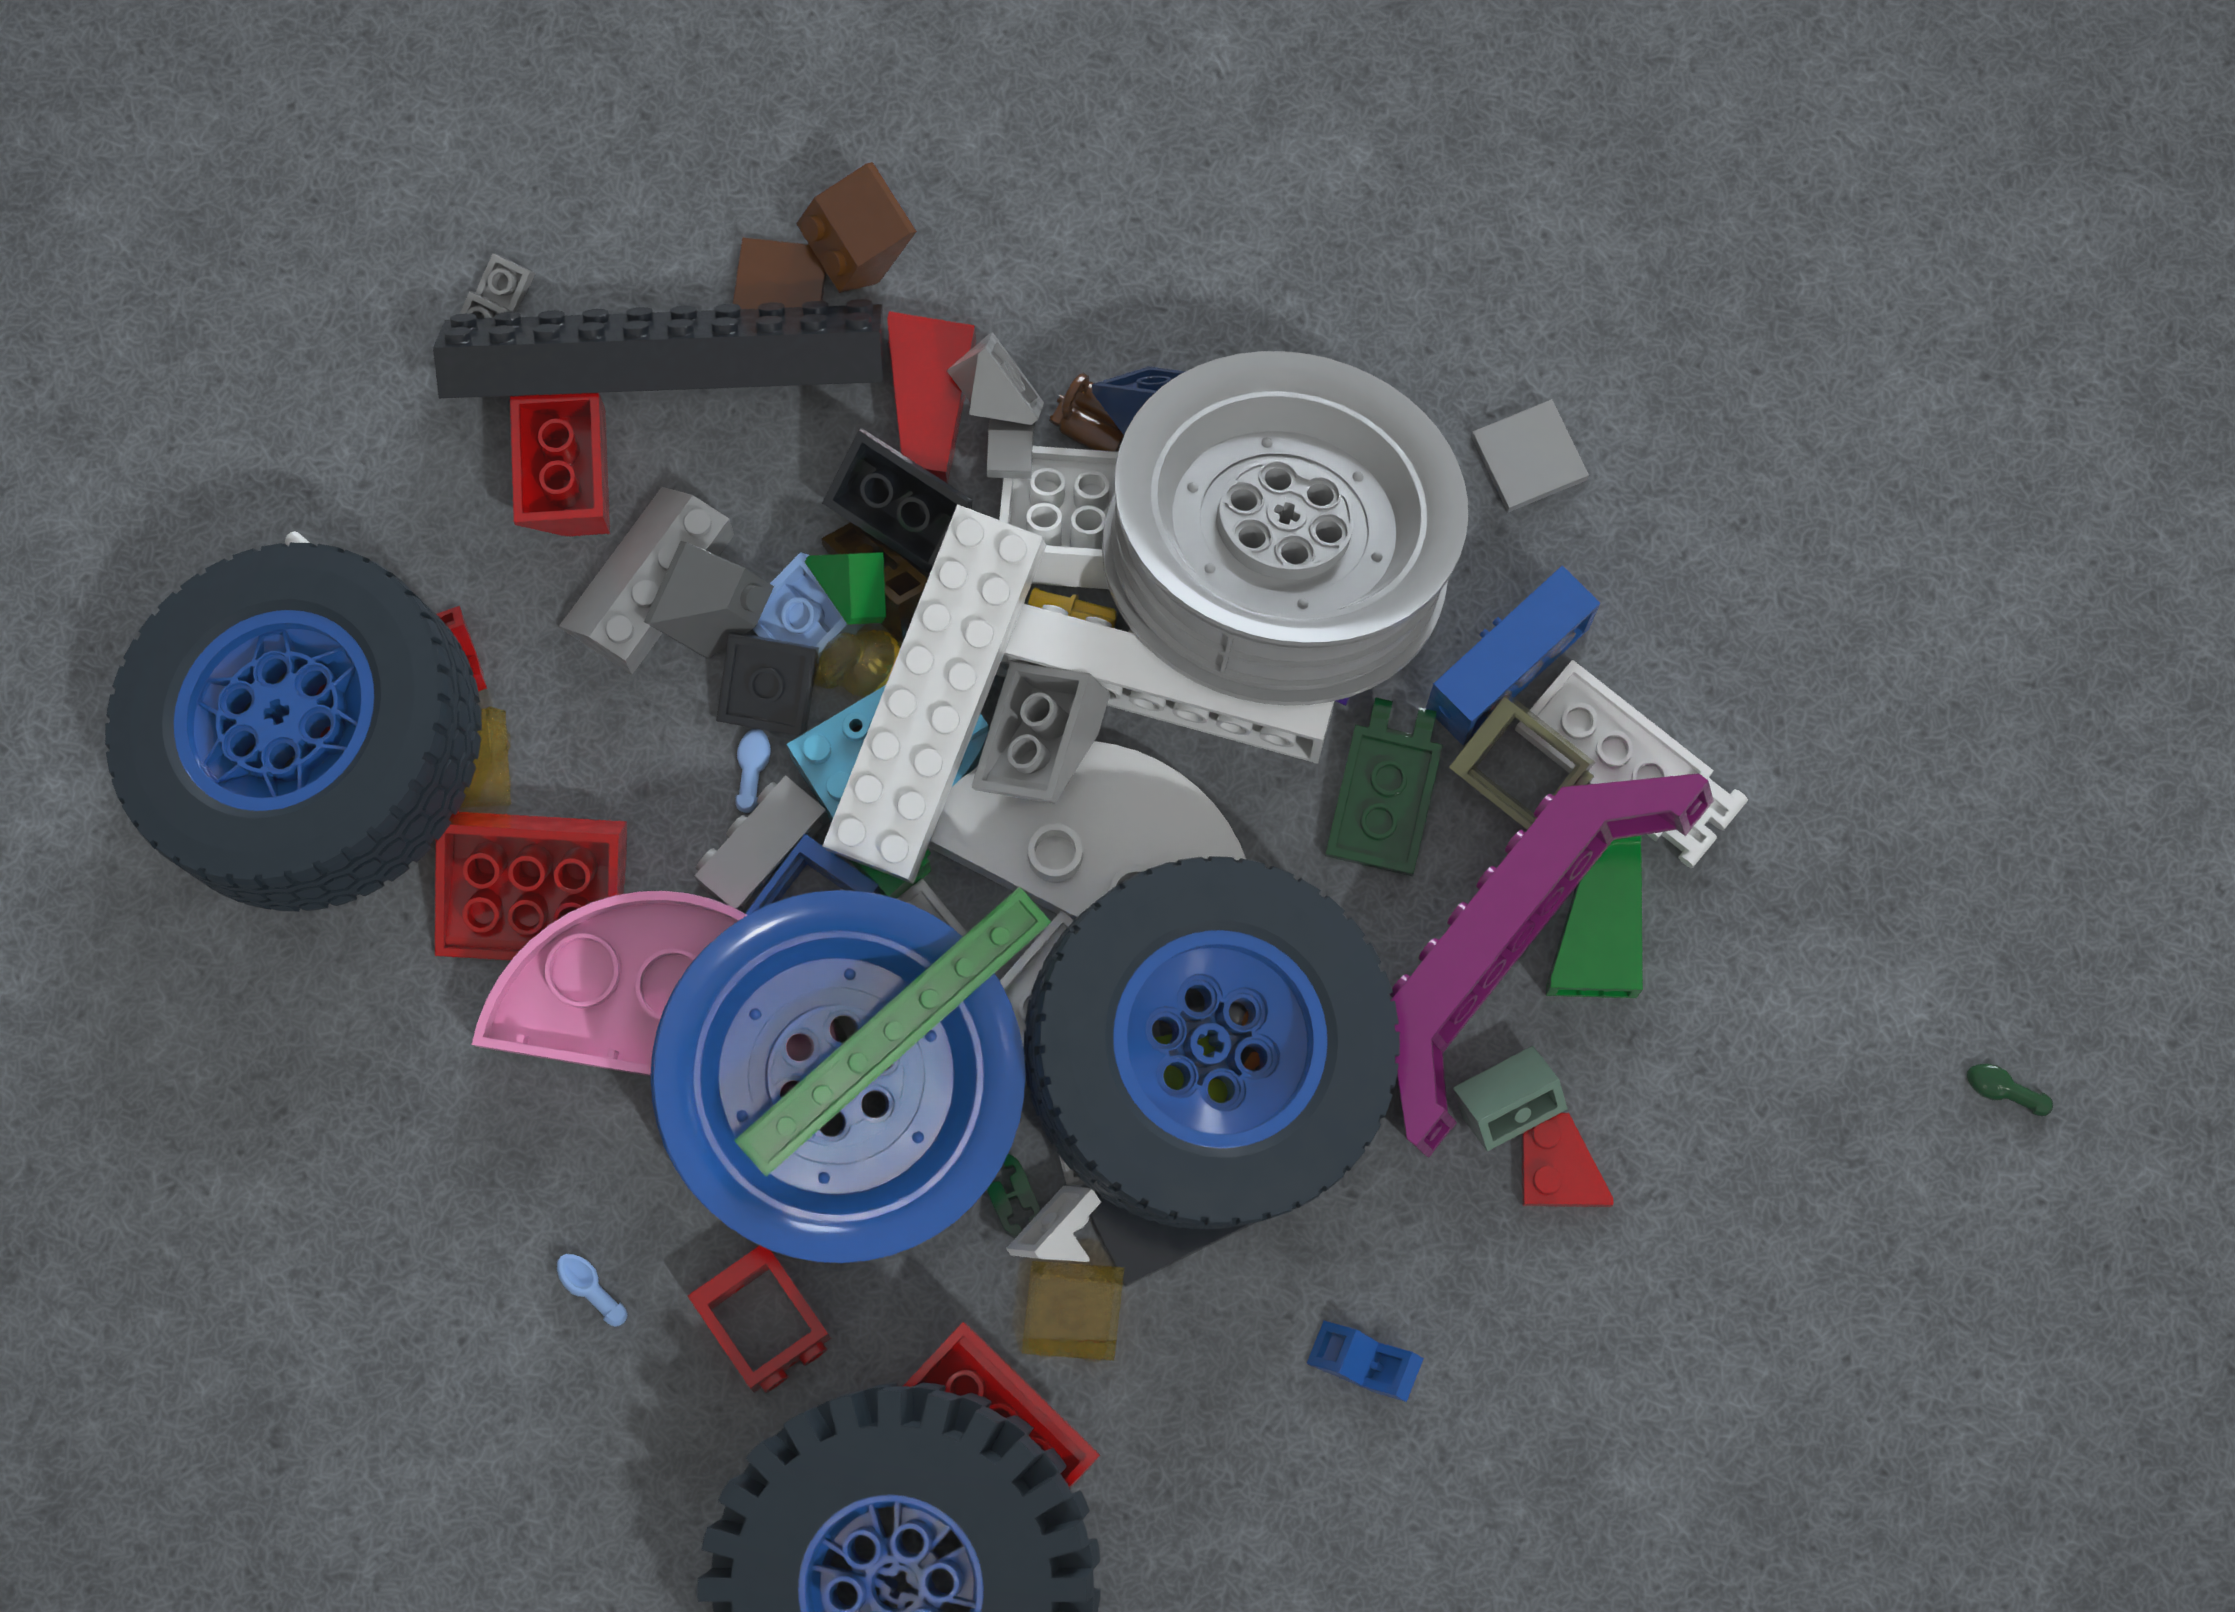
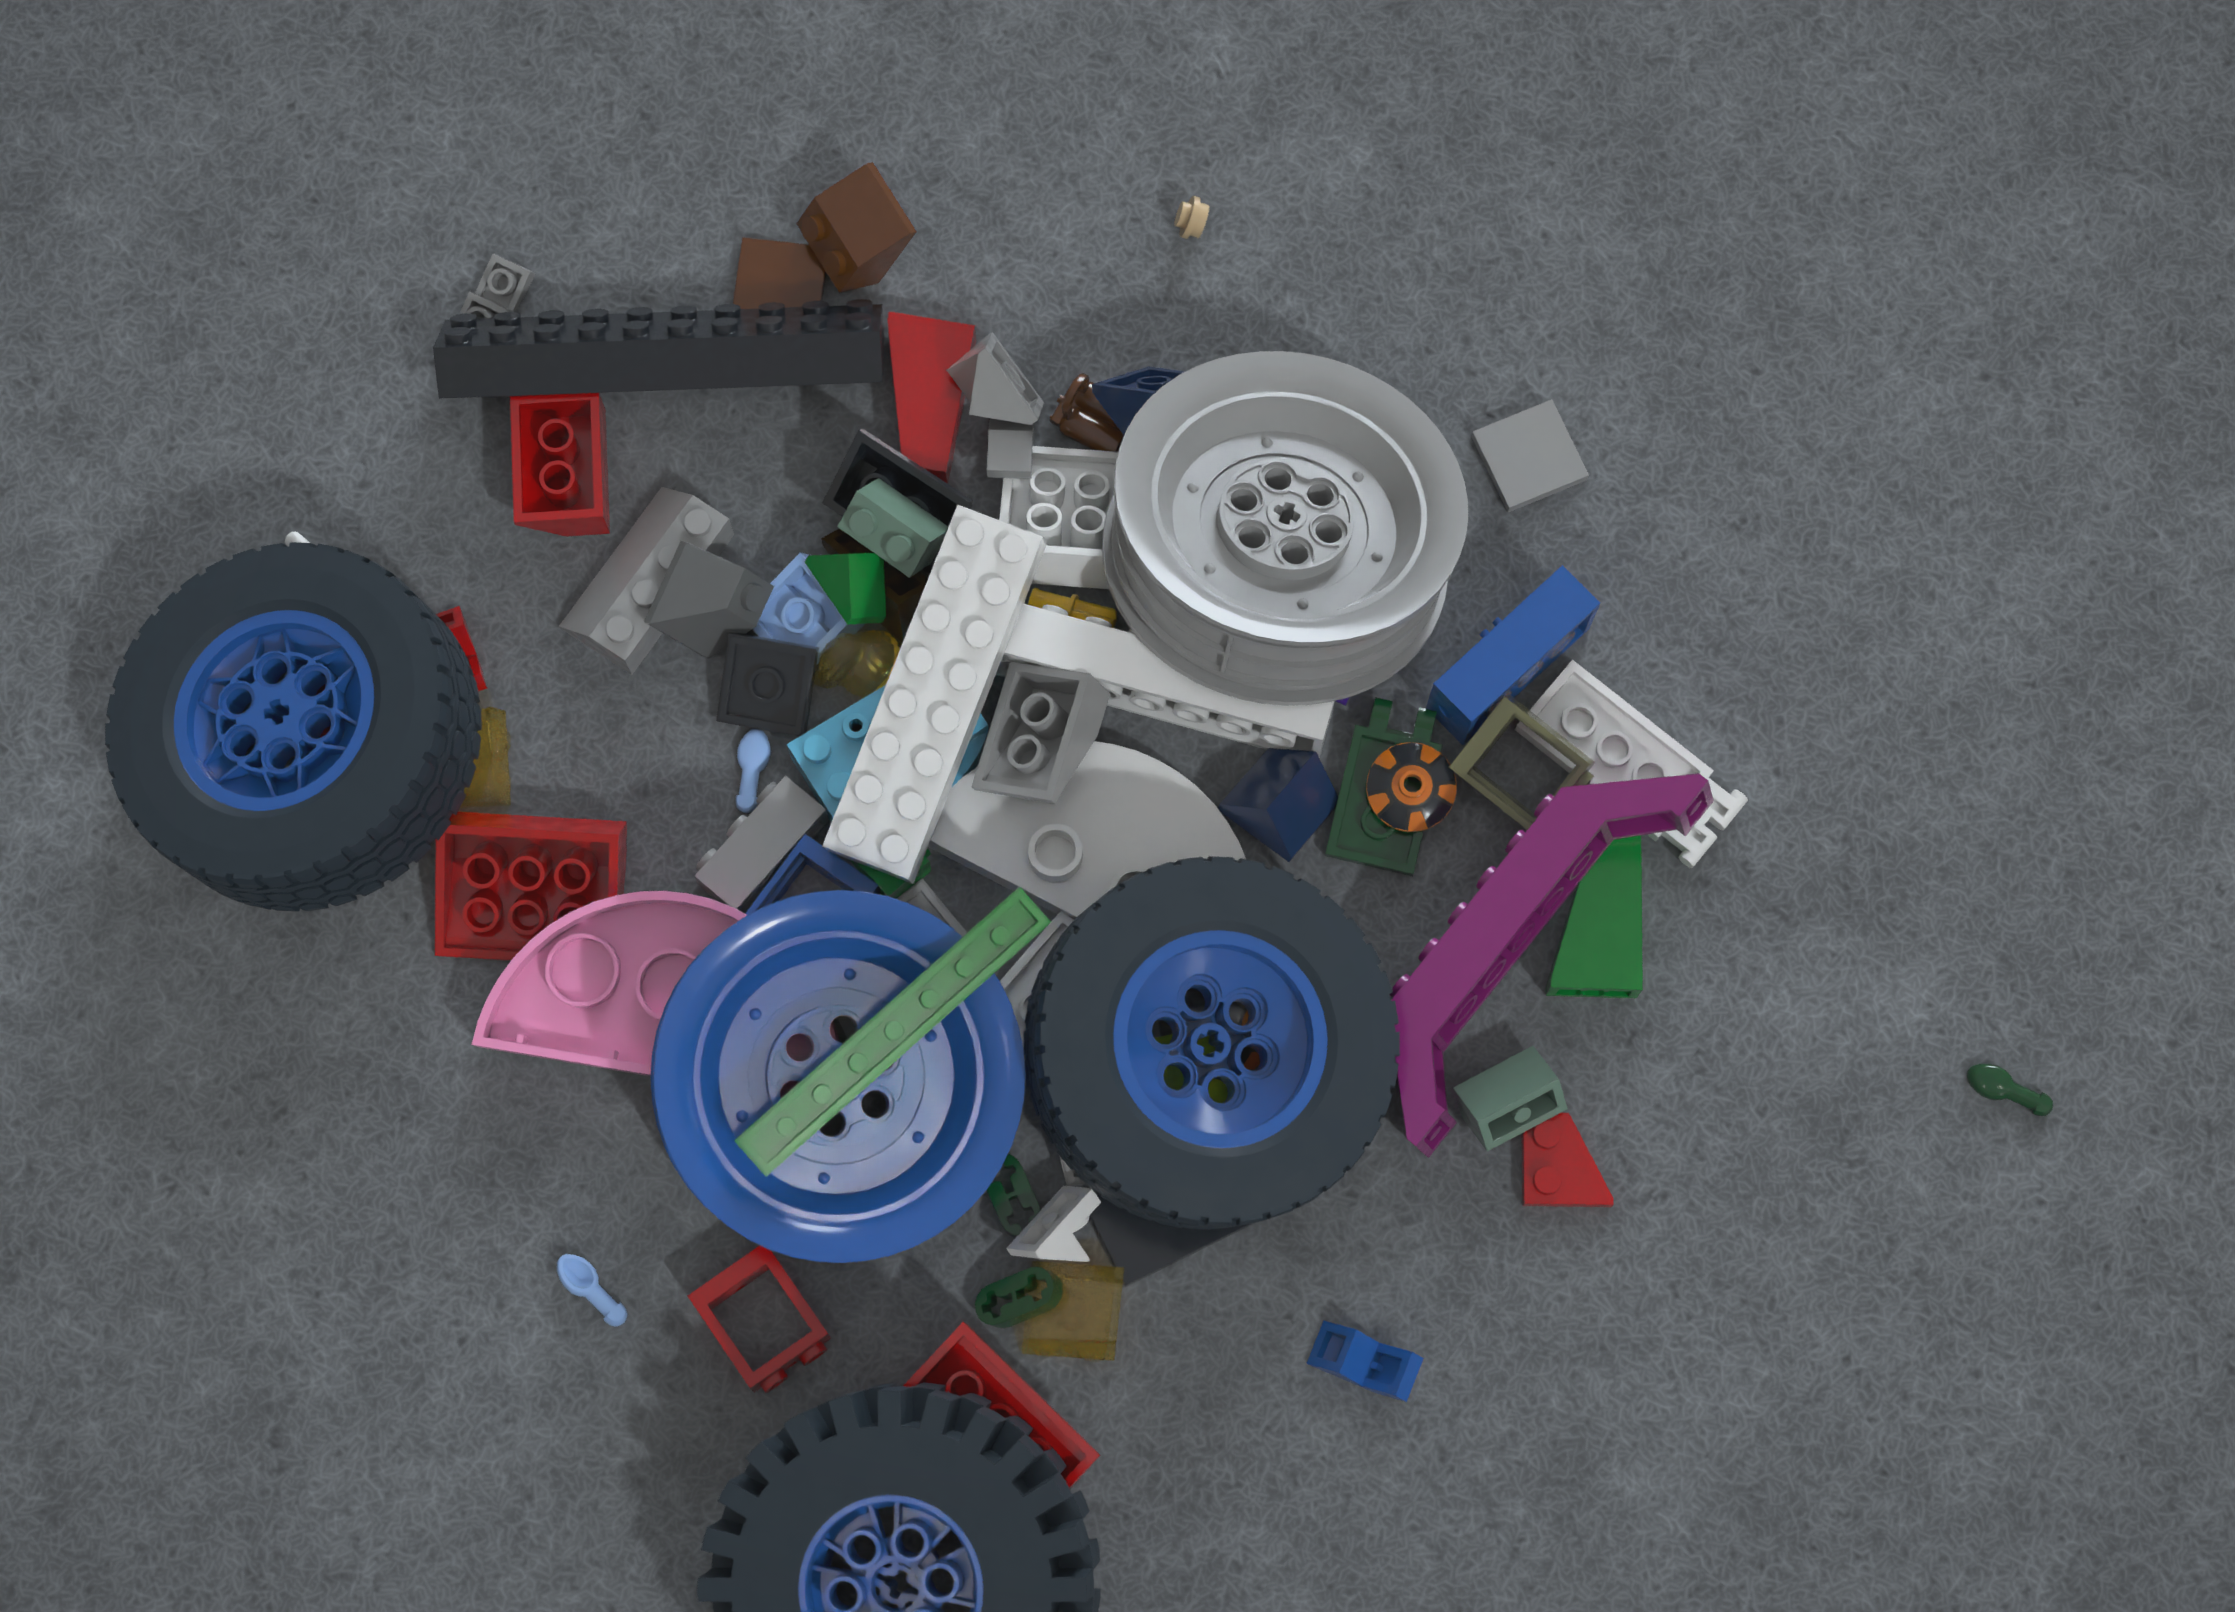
(893, 527): none -> sand green brick
(1022, 1306): none -> dark green beam
(1191, 217): none -> tan plate
(1282, 799): none -> dark blue slope
(1406, 809): none -> dish

